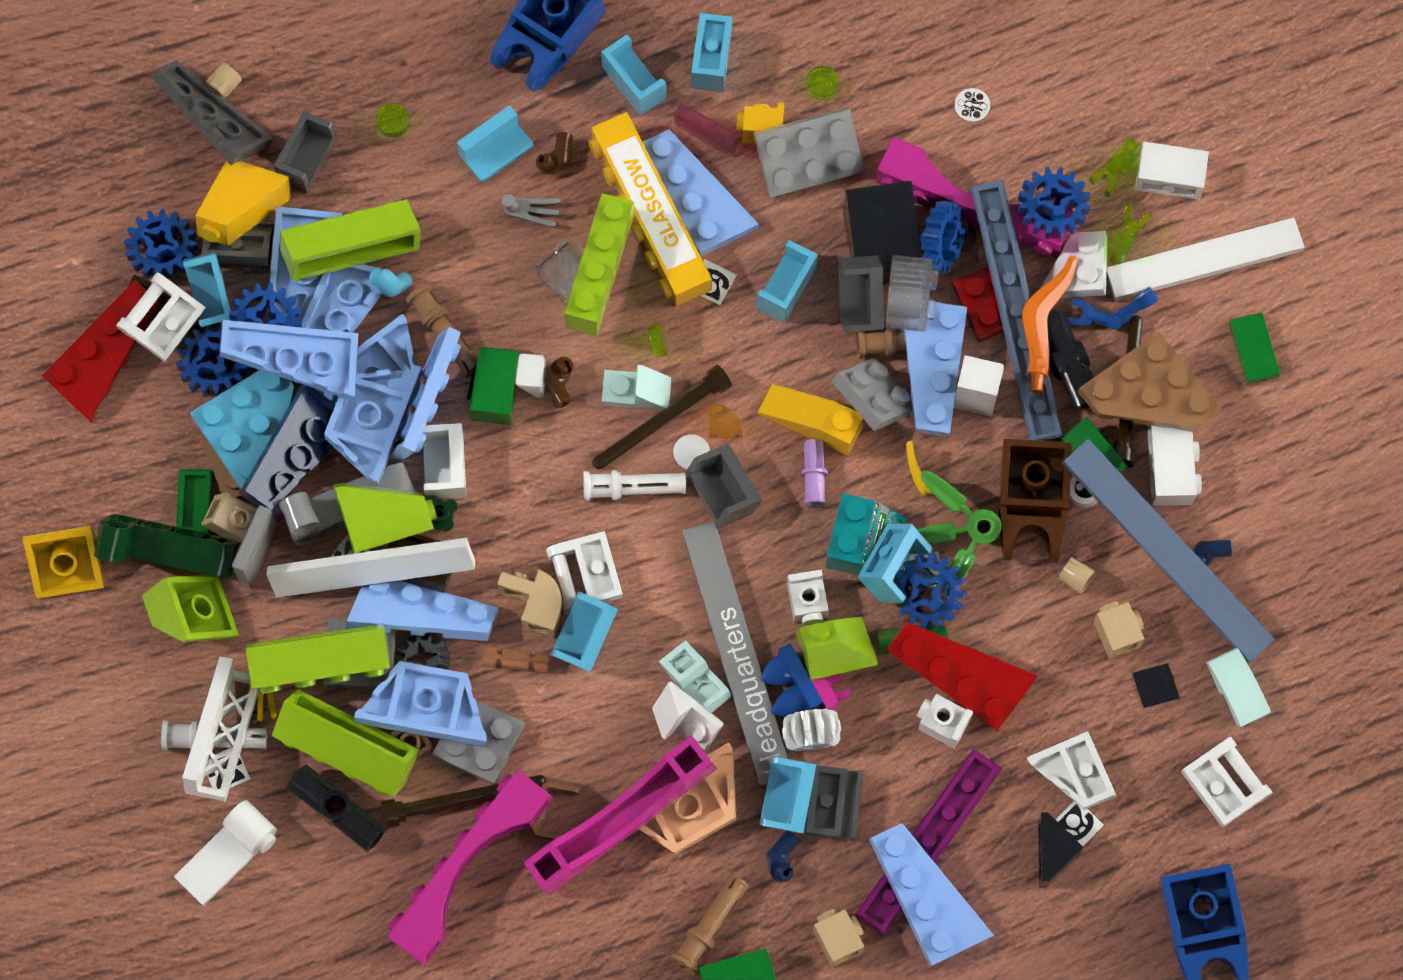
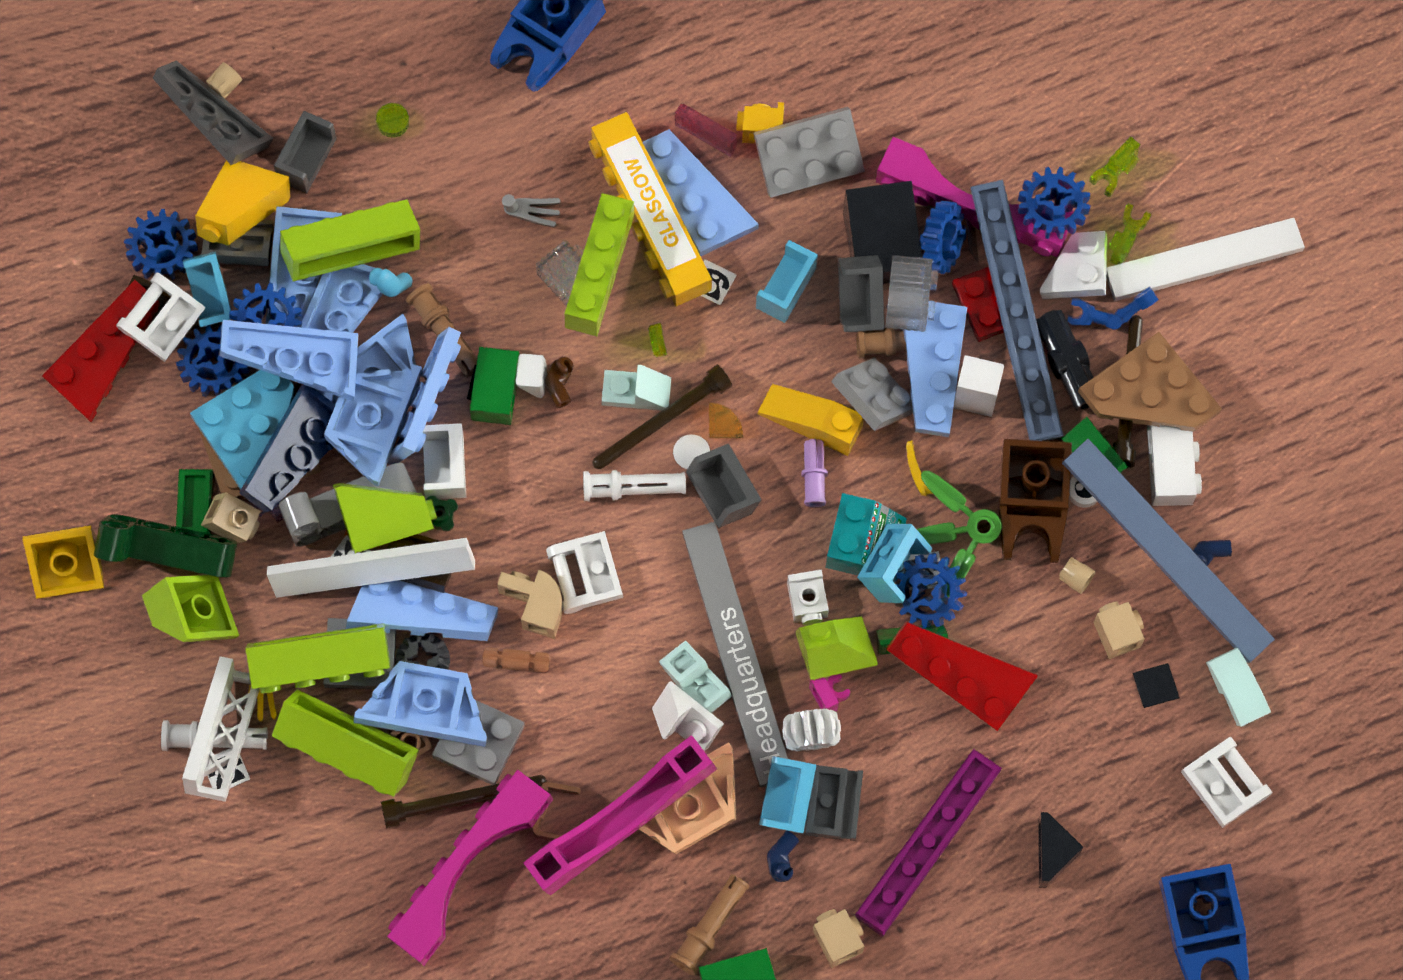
(227, 852): white door -> none
(255, 547): light grey tile -> none
(352, 822): black piece -> none
(494, 144): medium azure panel -> none
(557, 159): reddish brown arm -> none
(584, 631): medium azure panel -> none
(632, 76): medium azure panel -> none
(711, 52): medium azure panel -> none
(787, 669): blue tile -> none
(822, 83): clear neon green tile -> none
(930, 902): light blue wing -> none
(948, 731): white brick -> none
(972, 104): white sticker -> none
(1035, 323): orange piece -> none
(1075, 770): white wing -> none
(1079, 823): sticker -> none
(1171, 170): white panel -> none
(1254, 348): green tile -> none

